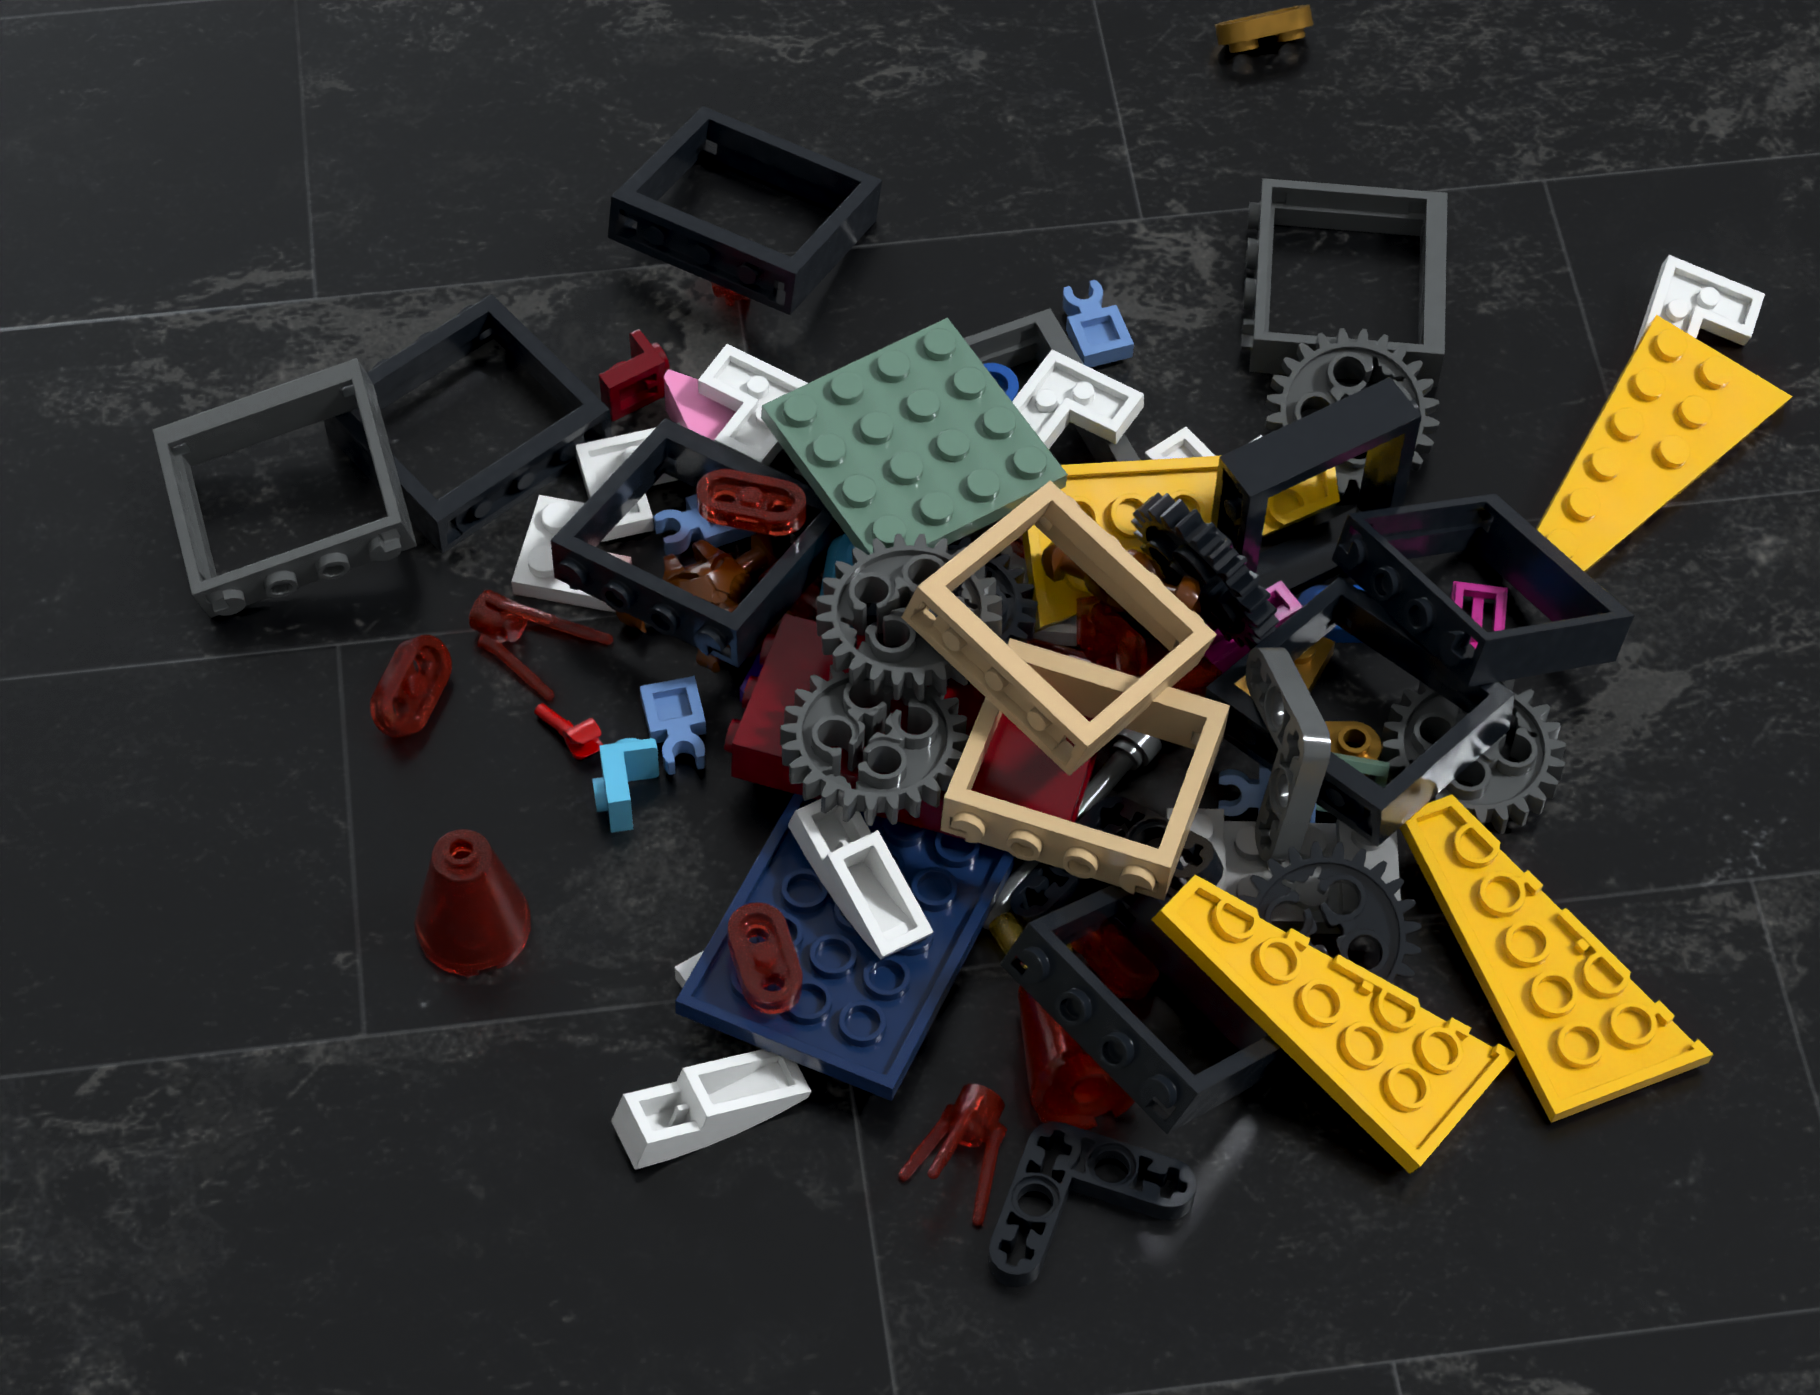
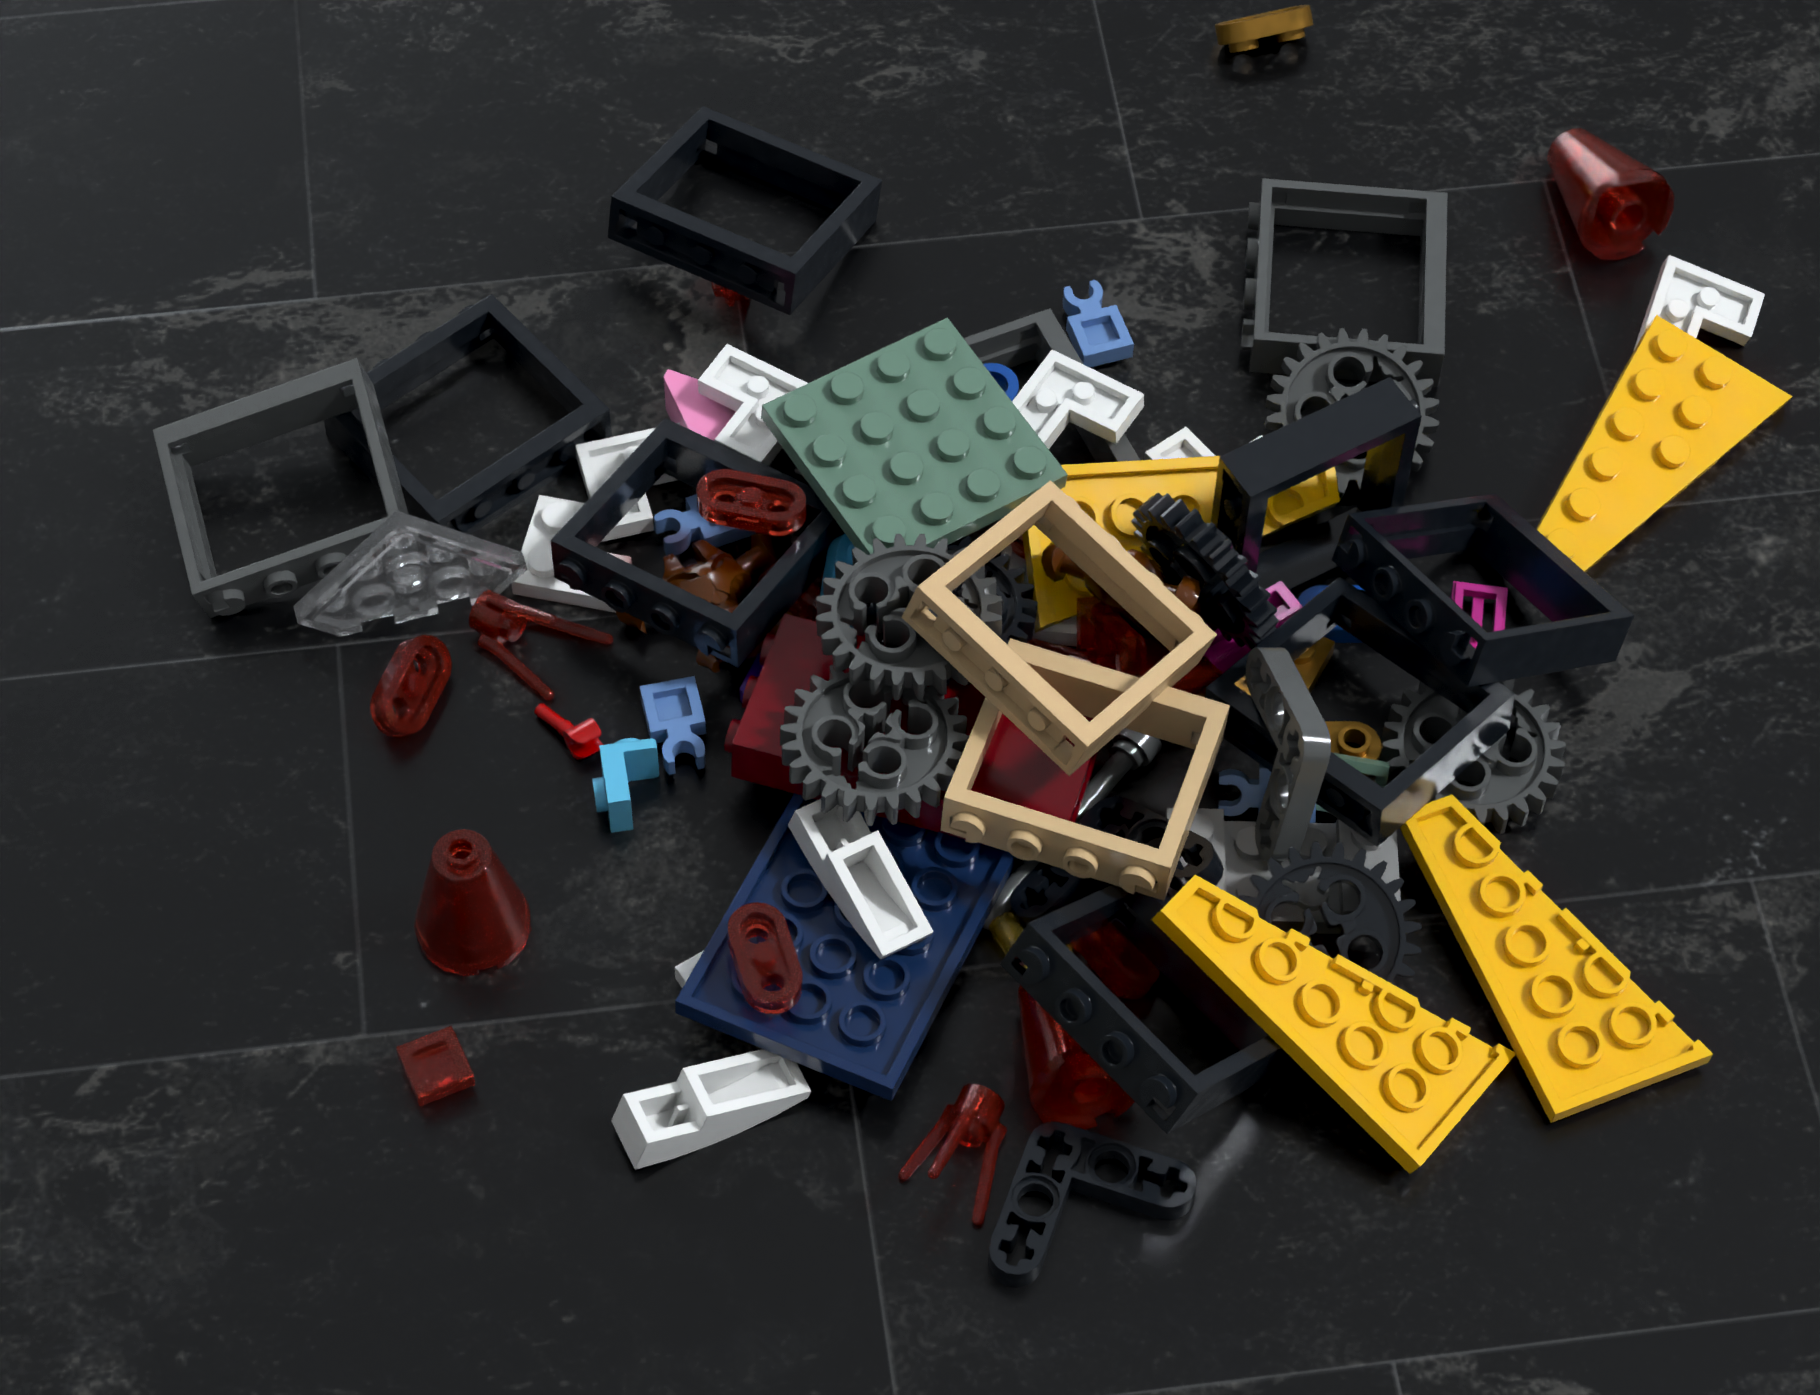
(405, 574): none -> clear plate
(435, 1065): none -> clear red plate
(636, 381): dark red bracket -> none
(1608, 194): none -> clear red cone

